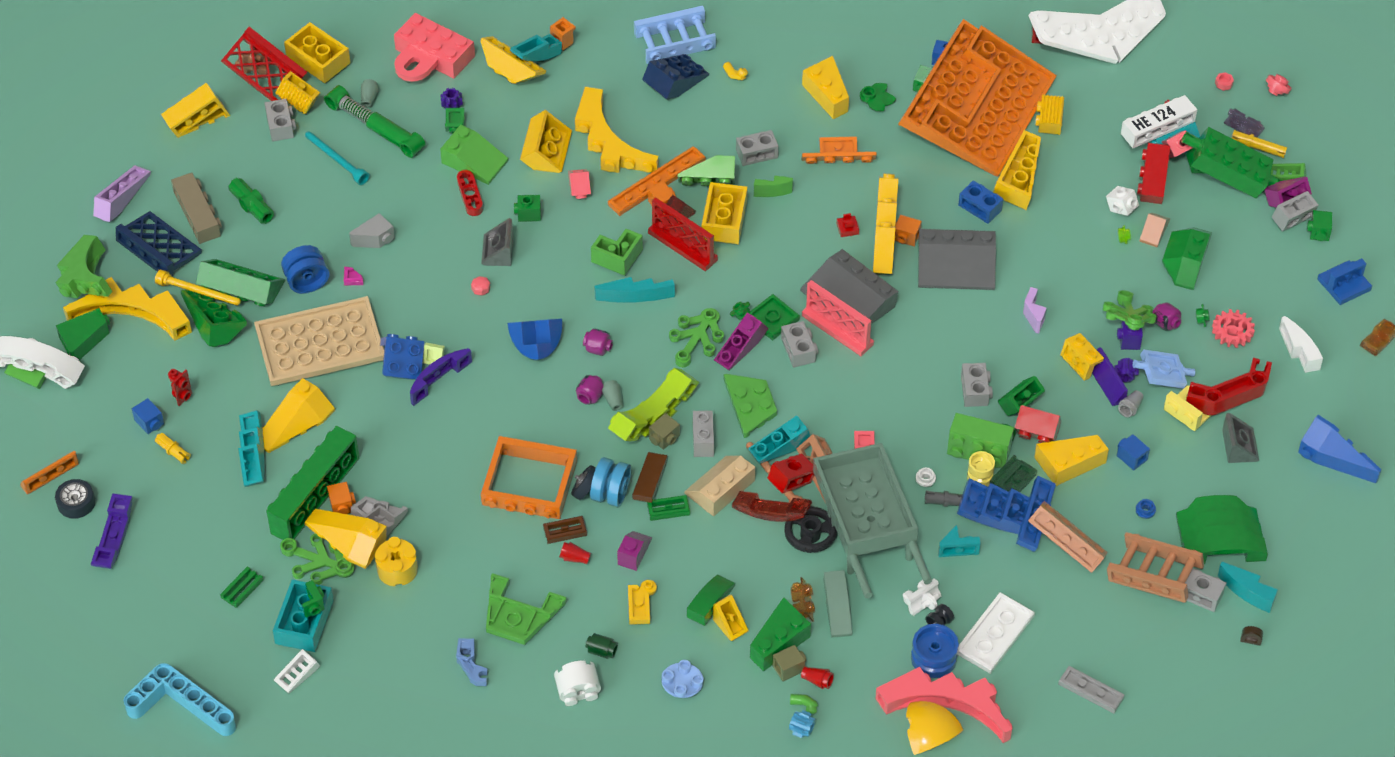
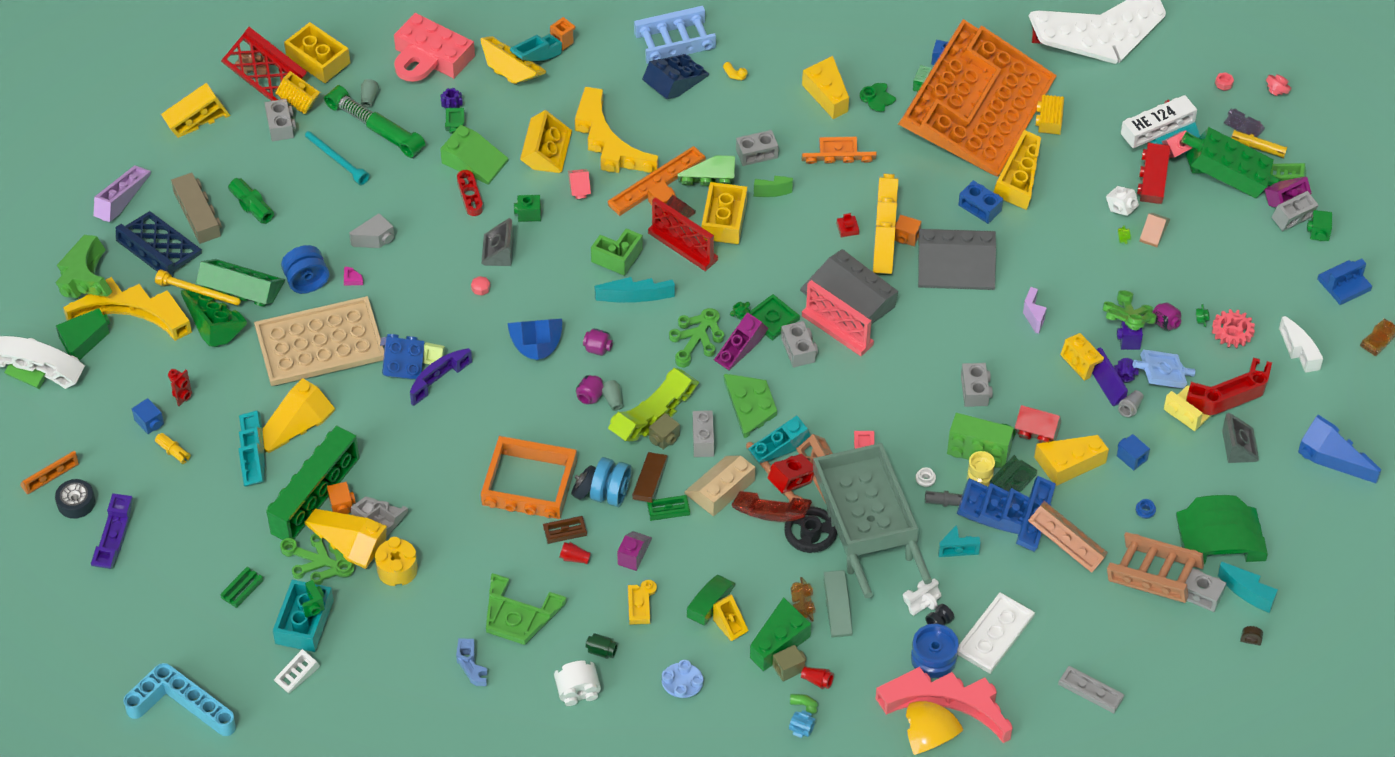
(1020, 395): green brick -> none
(1185, 255): green wedge -> none

